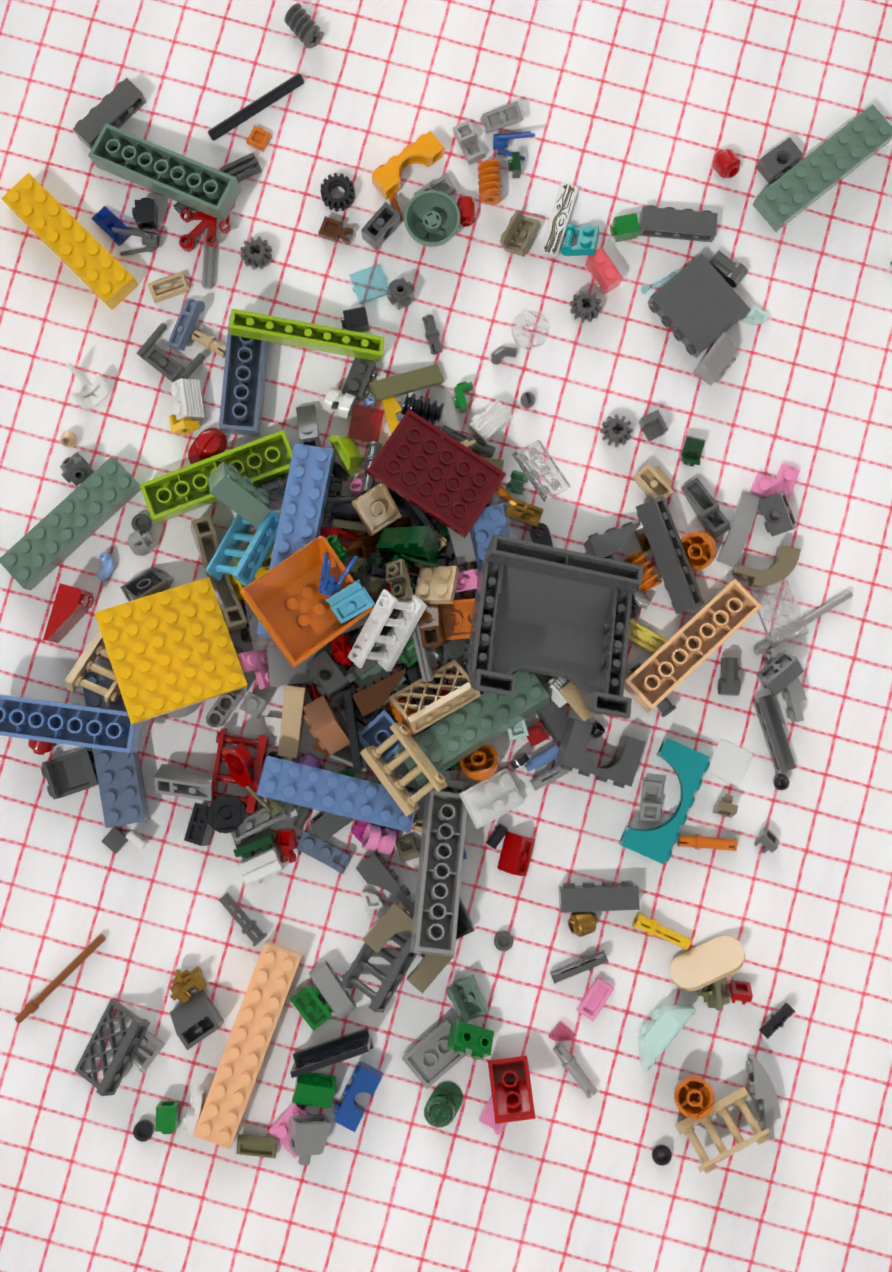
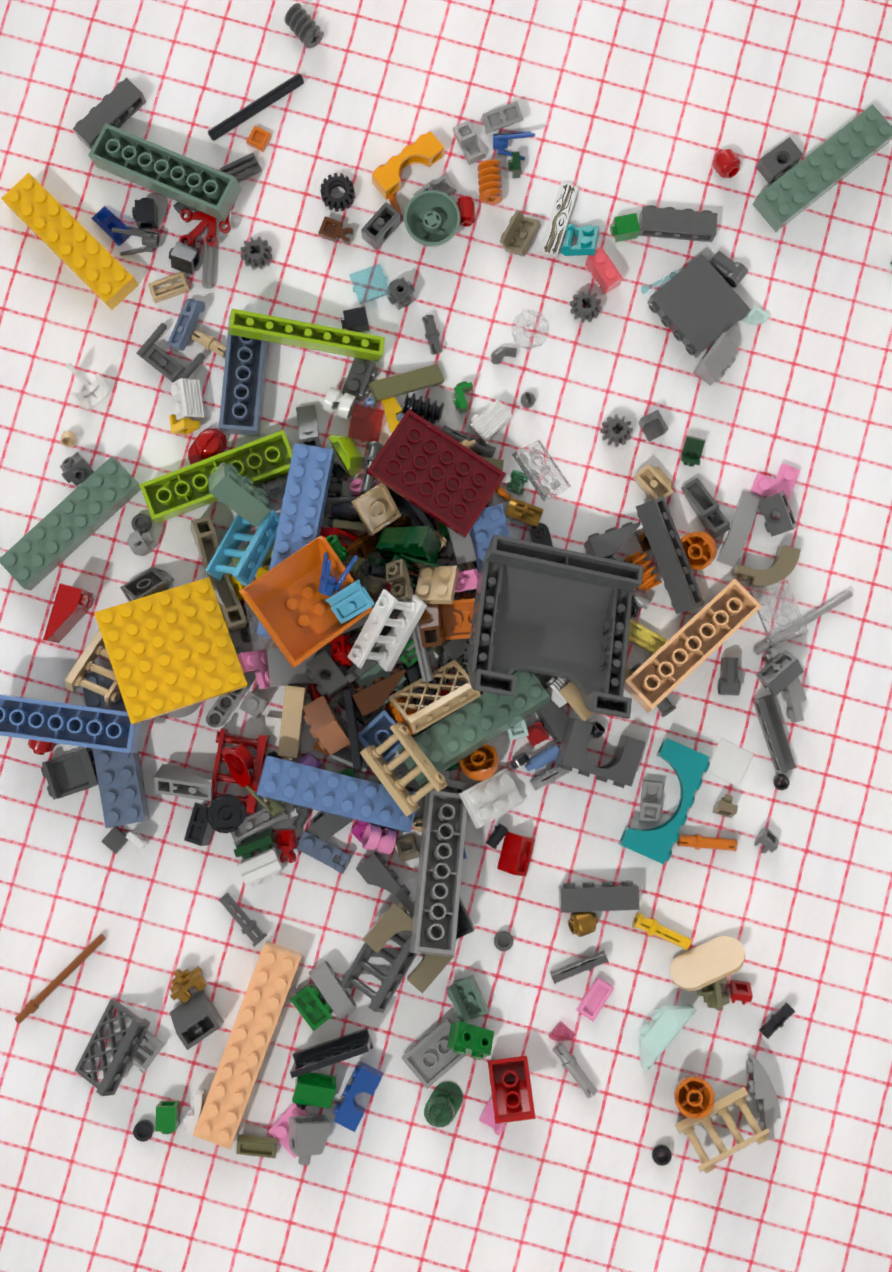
(108, 566): light blue arm -> none
(184, 257): none -> black brick
(371, 901): white tile -> none

